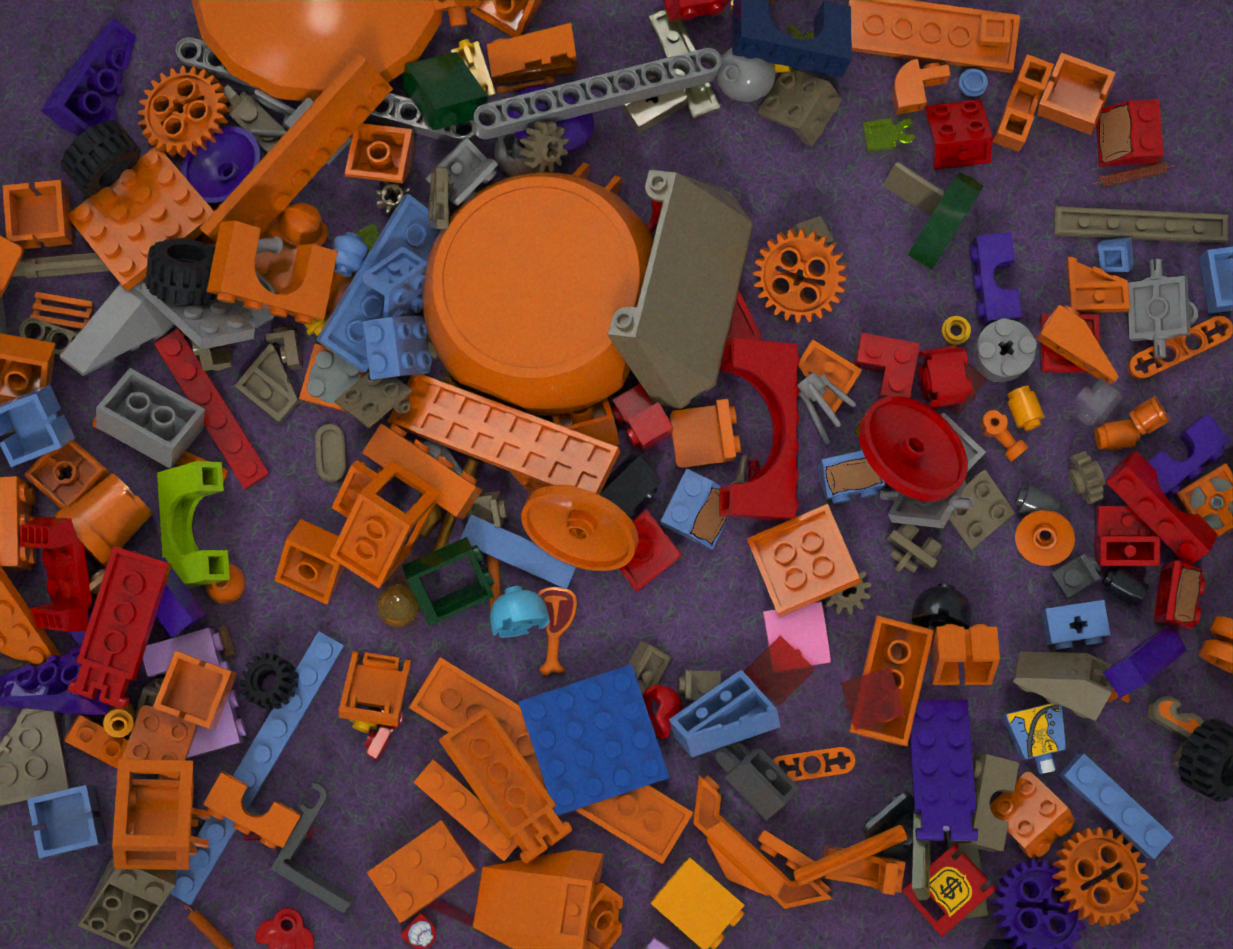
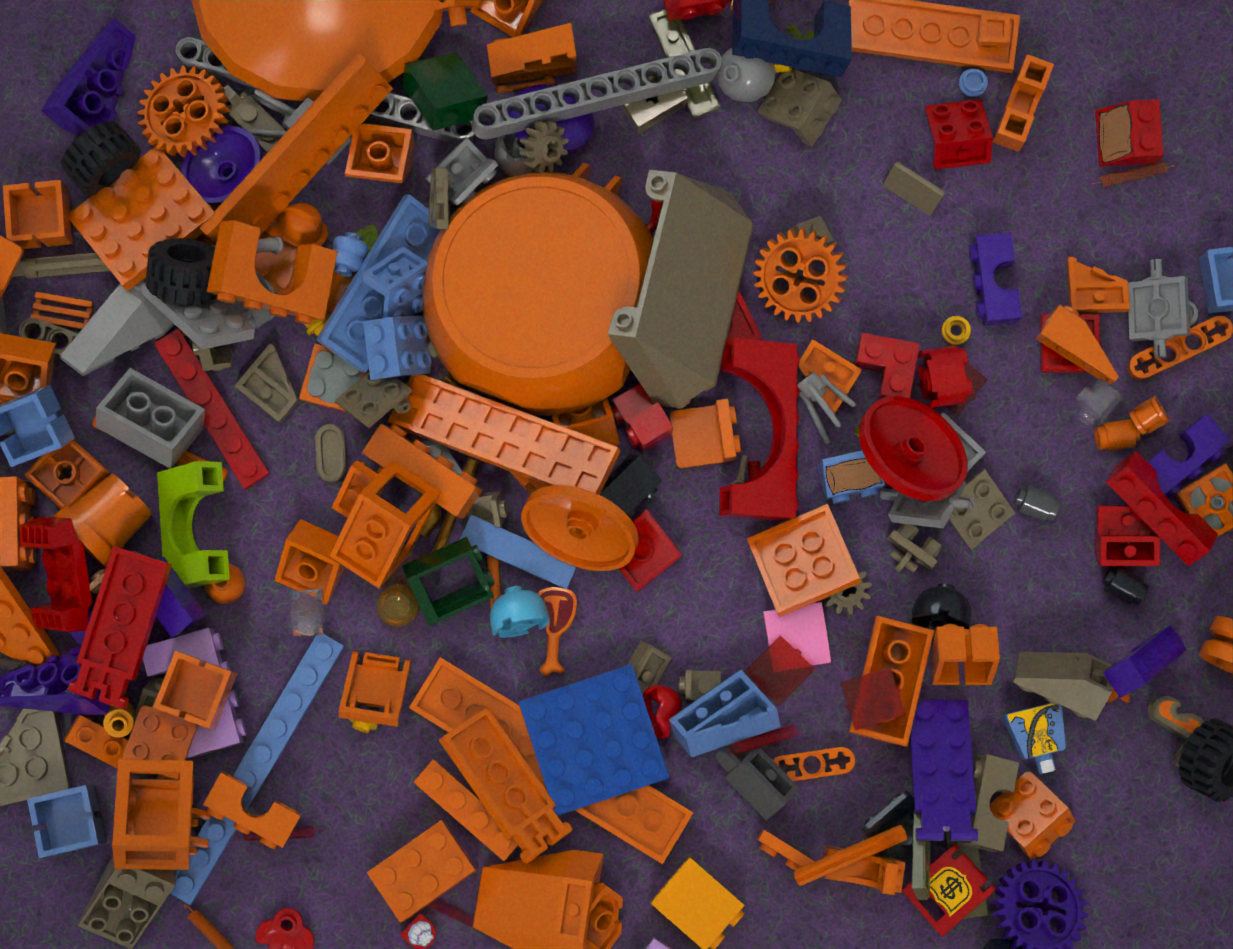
(226, 641): medium nougat piece -> none
(256, 674): black tyre -> none
(291, 350): dark tan bracket -> none
(301, 875): dark grey hinge -> none
(307, 612): none -> clear brick
(378, 741): plate -> none
(386, 201): dark tan gear -> none
(474, 60): yellow hinge -> none
(695, 510): medium blue slope -> none
(741, 860): orange helmet -> none
(763, 741): none -> red piece
(882, 135): clear neon green plate -> none
(909, 85): orange brick -> none
(945, 220): dark green arch -> none
(995, 425): orange leg -> none
(1020, 351): light grey brick -> none
(1025, 408): light orange brick -> none
(1045, 550): orange dish -> none
(1058, 619): medium blue brick -> none
(1076, 575): dark grey bracket -> none
(1077, 93): orange piece -> none
(1086, 477): dark tan gear -> none
(1086, 851): orange gear -> none
(1116, 255): medium blue slope -> none
(1120, 808): medium blue arch -> none
(1141, 225): dark tan tile -> none
(1179, 595): red slope -> none

